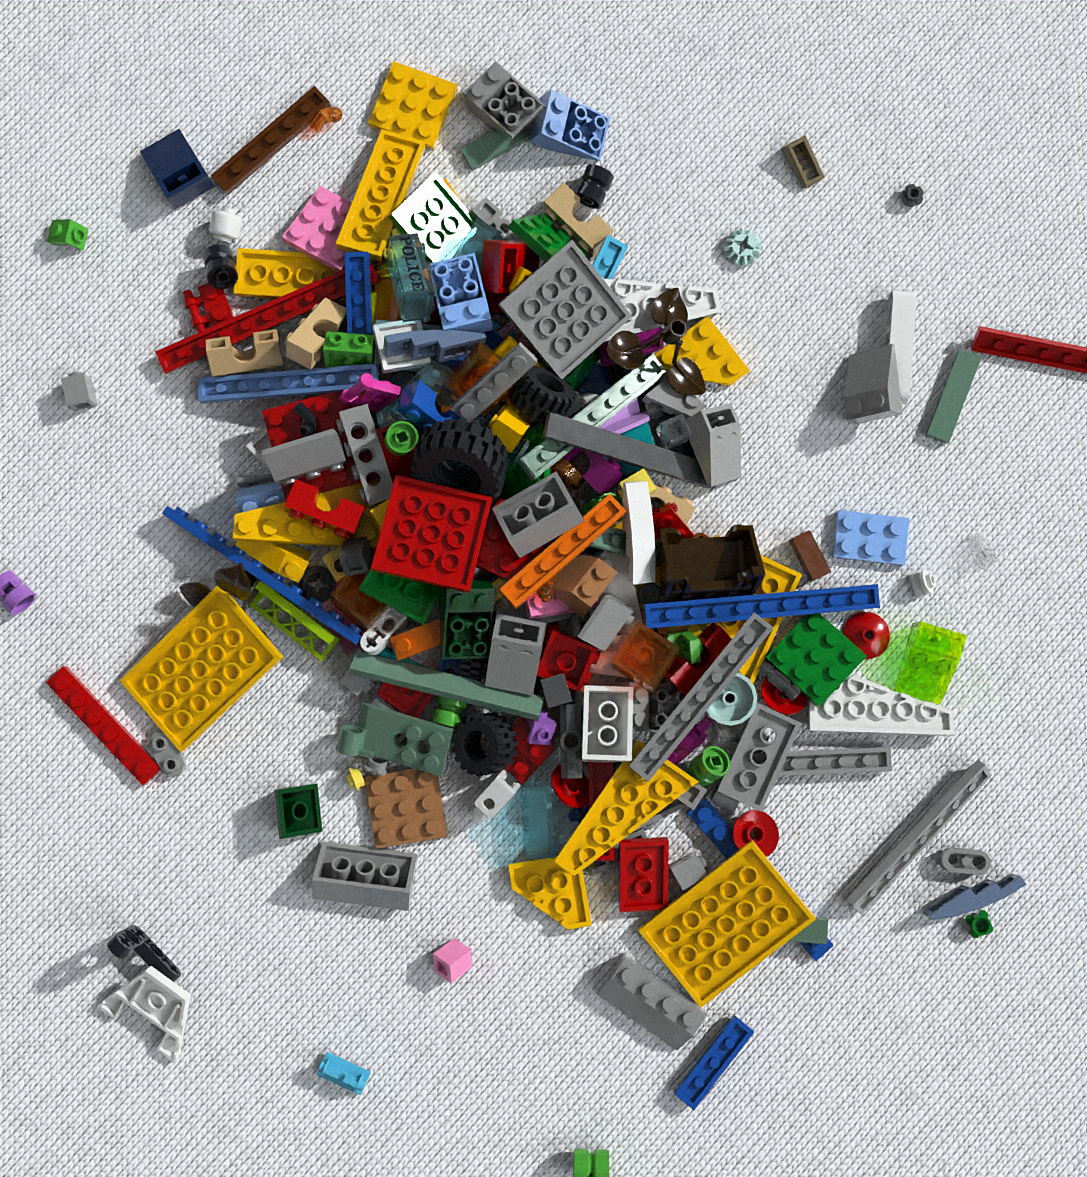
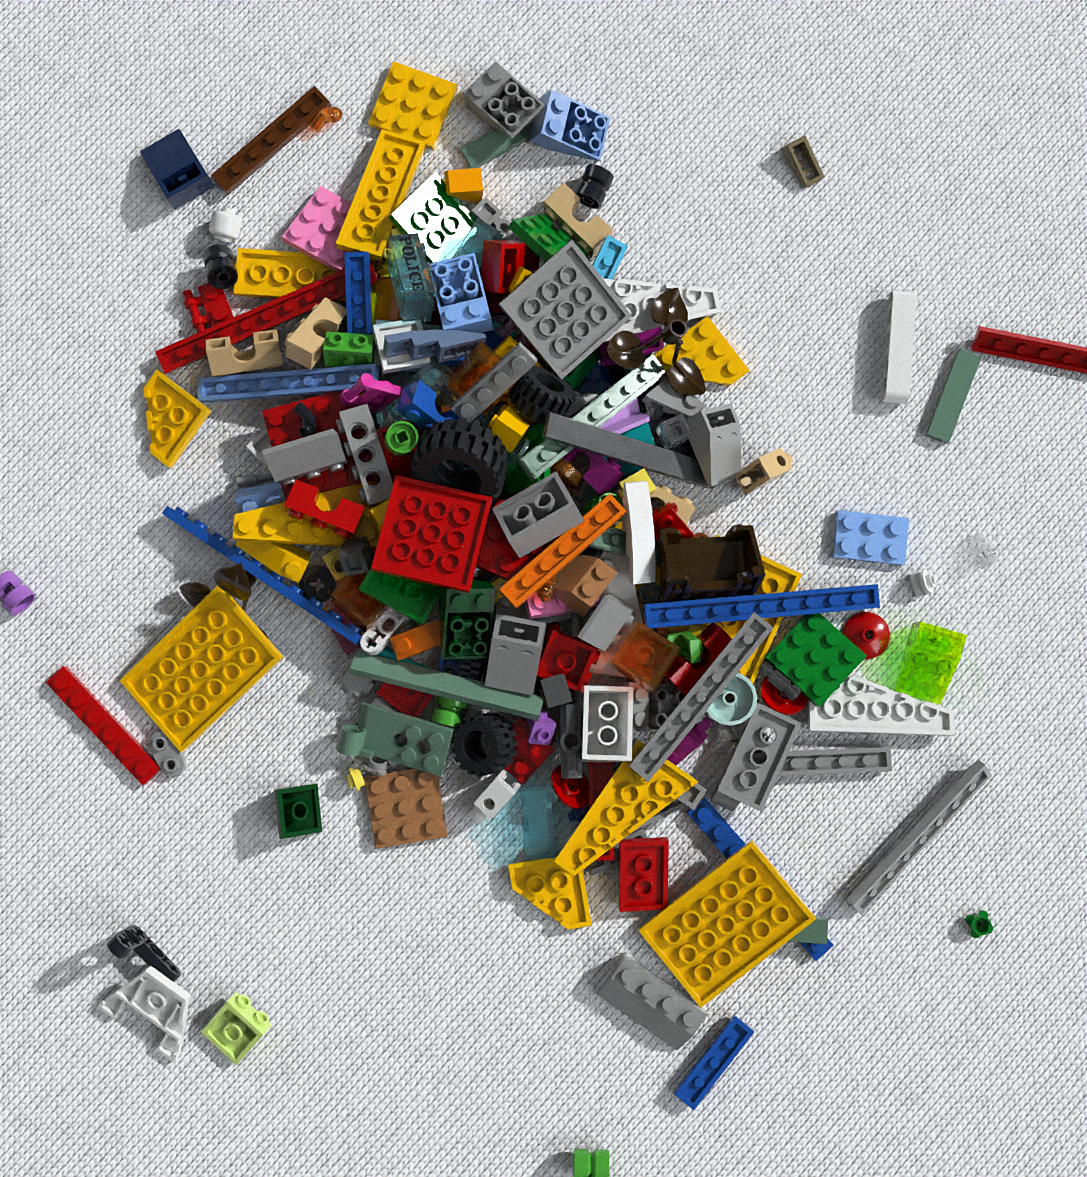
(67, 233): bright green bracket -> none
(79, 391): light grey brick -> none
(171, 417): none -> yellow plate
(237, 1027): none -> yellowish green plate
(298, 614): lime fence -> none
(343, 1073): medium azure hinge -> none
(364, 876): light grey slope -> none
(452, 960): bright pink panel -> none
(465, 184): none -> light orange slope
(689, 870): light grey brick -> none
(709, 765): bright green wheel -> none
(747, 256): light aqua gear -> none
(762, 825): red dish -> none
(773, 465): none -> tan torso
(809, 556): reddish brown slope -> none
(872, 385): light grey slope -> none
(910, 201): dark grey plate -> none
(963, 861): light grey plate -> none
(966, 900): sand blue slope -> none

